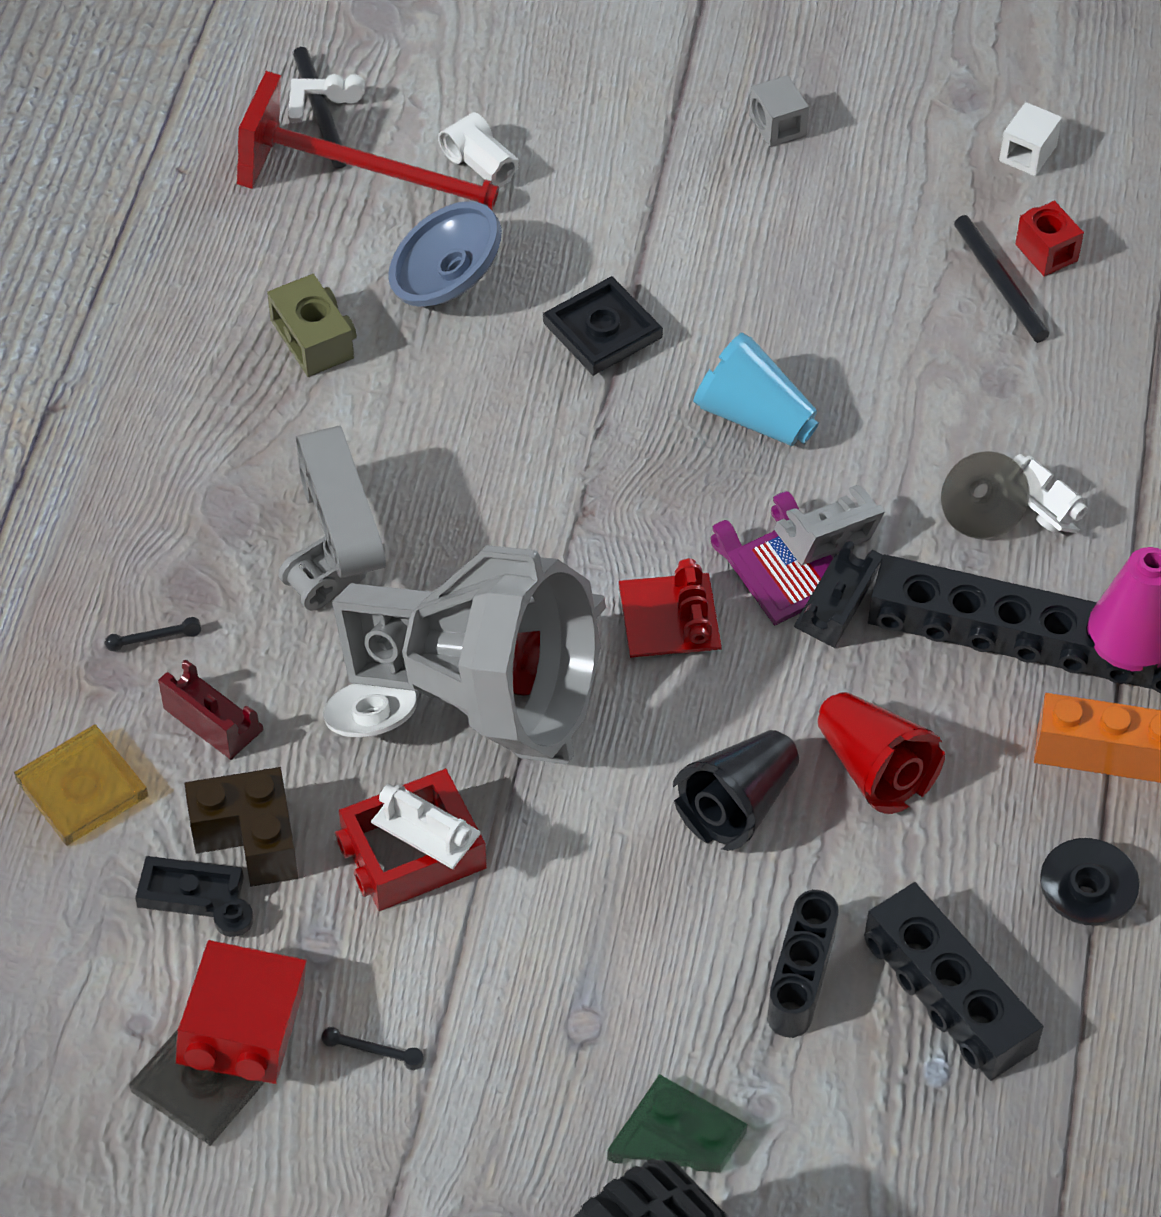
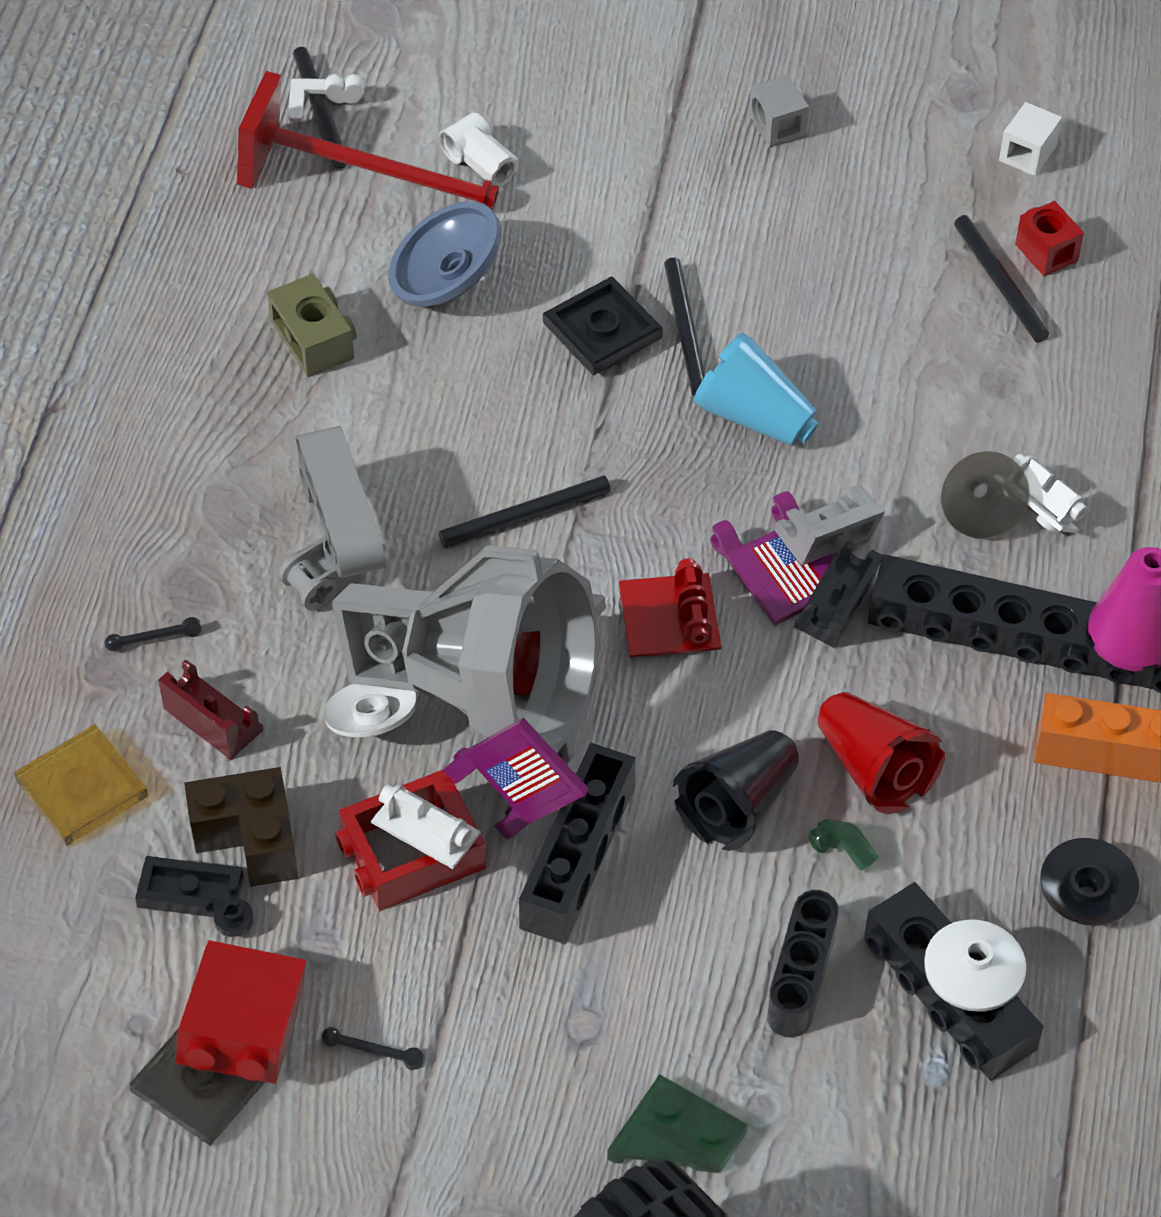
(522, 772): none -> magenta flag
(524, 511): none -> black bar
(577, 845): none -> black brick
(685, 323): none -> black bar
(846, 837): none -> clear green arm
(970, 982): none -> white dish

